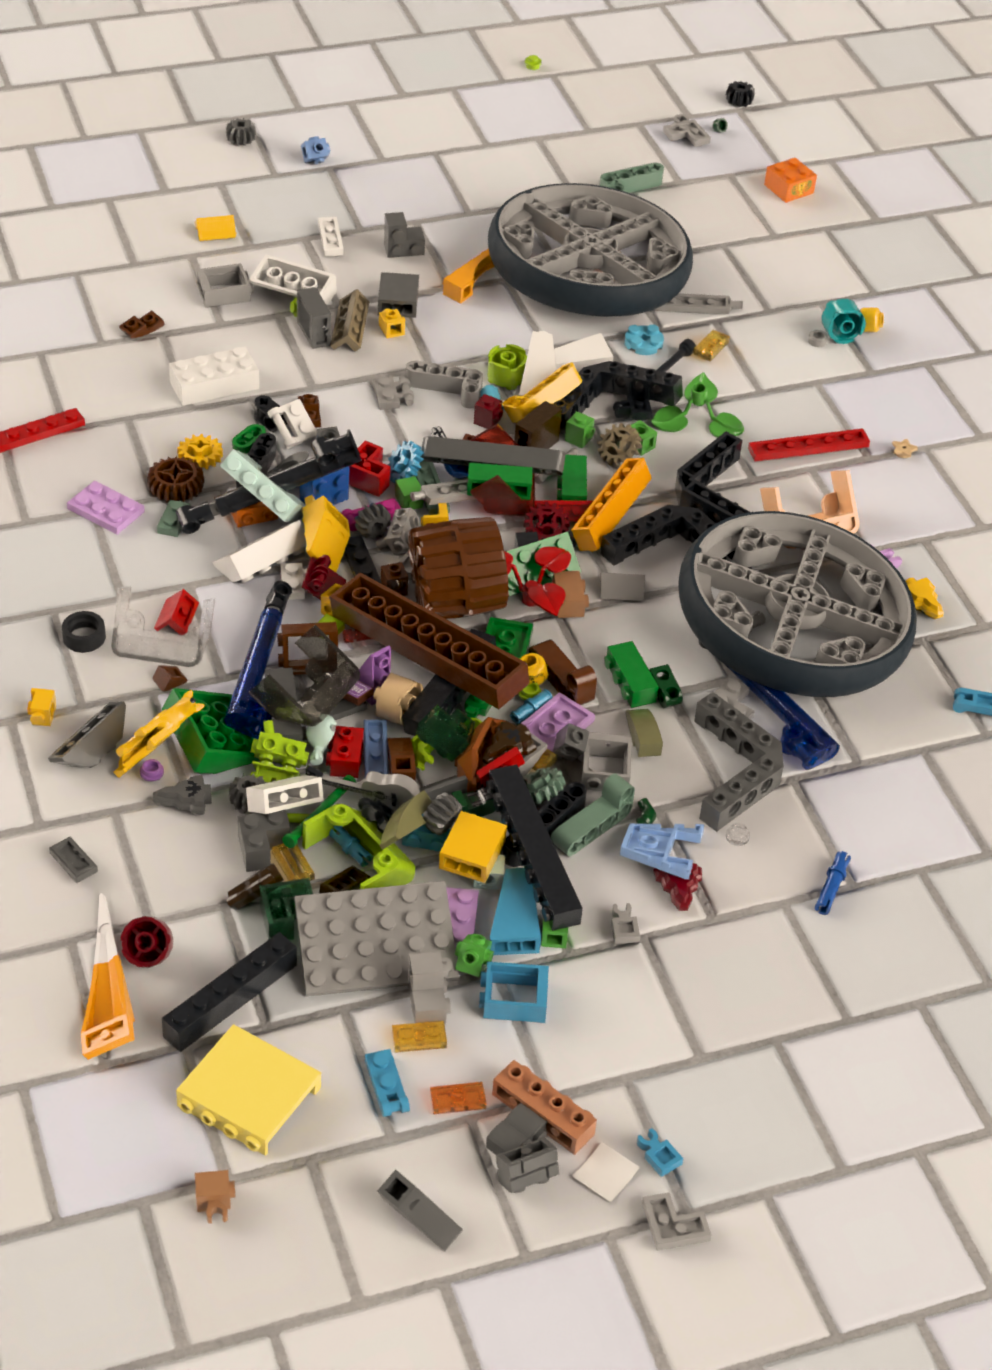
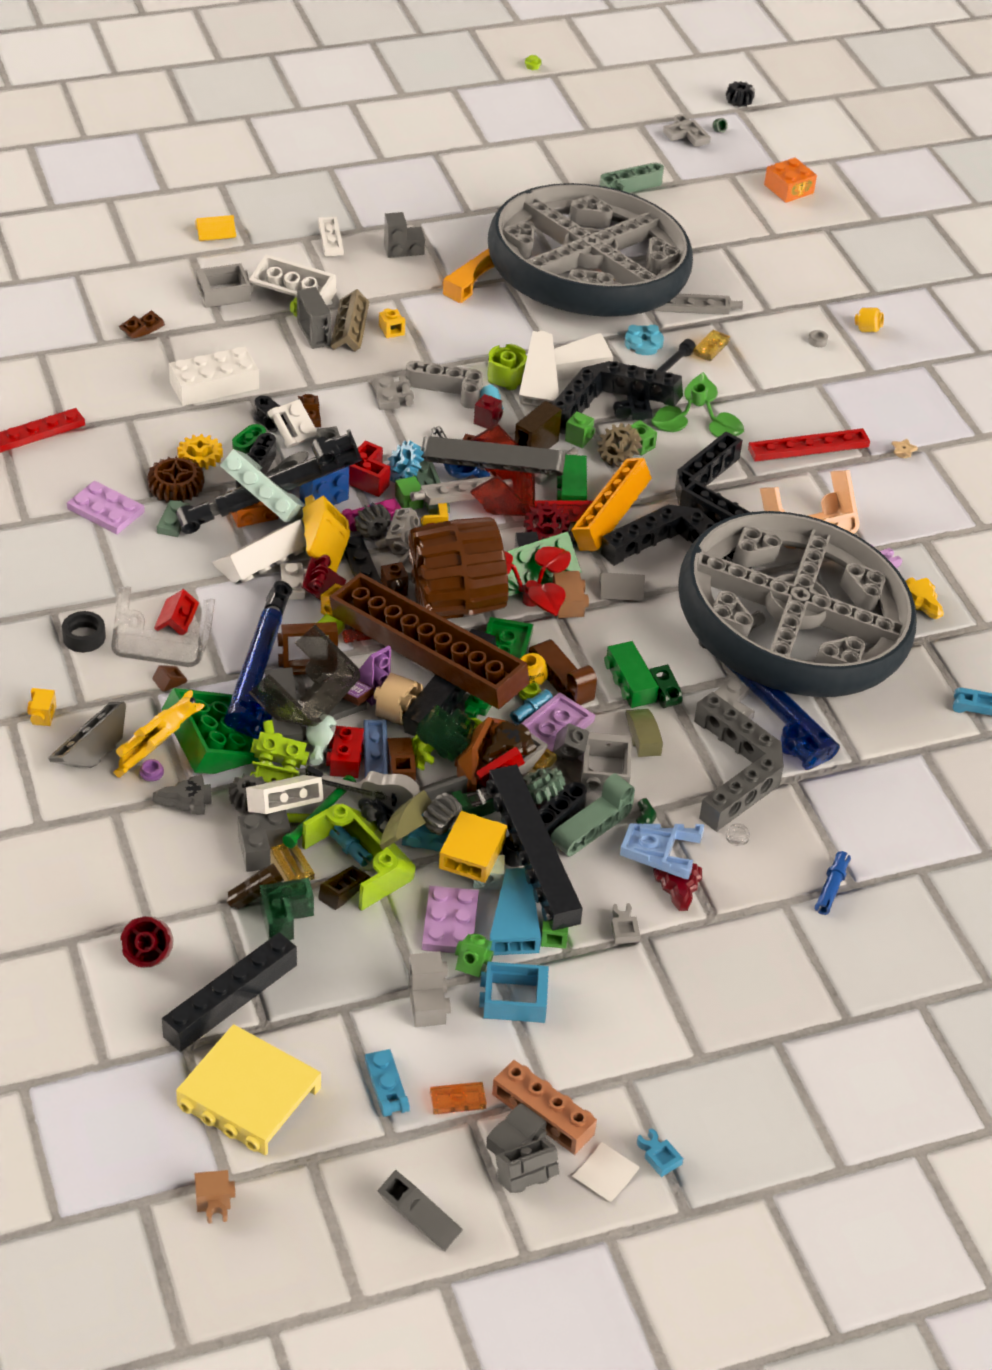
(73, 859): dark grey plate -> none
(109, 1009): light orange plate -> none
(240, 131): dark grey gear -> none
(315, 150): medium blue brick -> none
(367, 934): light grey plate -> none
(399, 292): dark grey brick -> none
(419, 1036): clear yellow plate -> none
(516, 477): green brick -> none
(550, 390): yellow beam -> none
(673, 1230): light grey plate -> none
(843, 320): teal brick -> none

